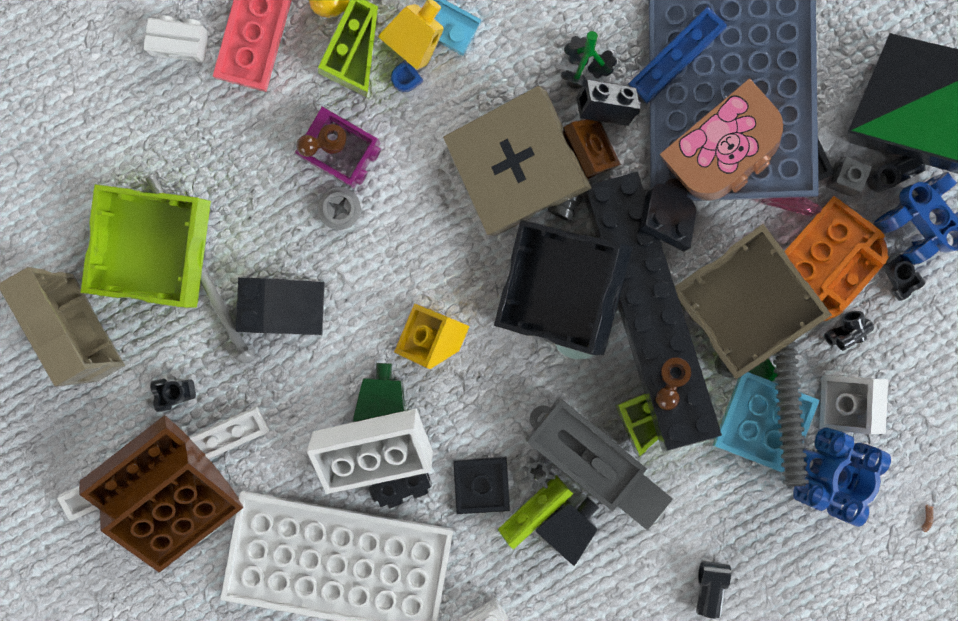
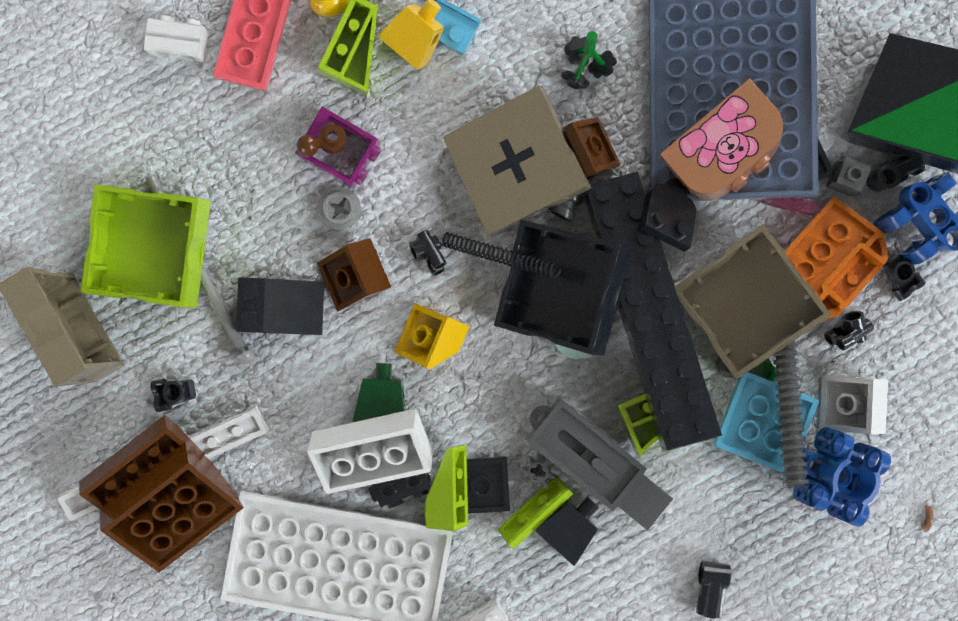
(353, 274): none -> reddish brown slope
(405, 77): blue tile -> none
(428, 248): none -> black plate
(448, 495): none -> lime slope
(502, 255): none -> black piece
(608, 103): black brick -> none
(668, 397): reddish brown plate -> none
(677, 54): blue tile -> none

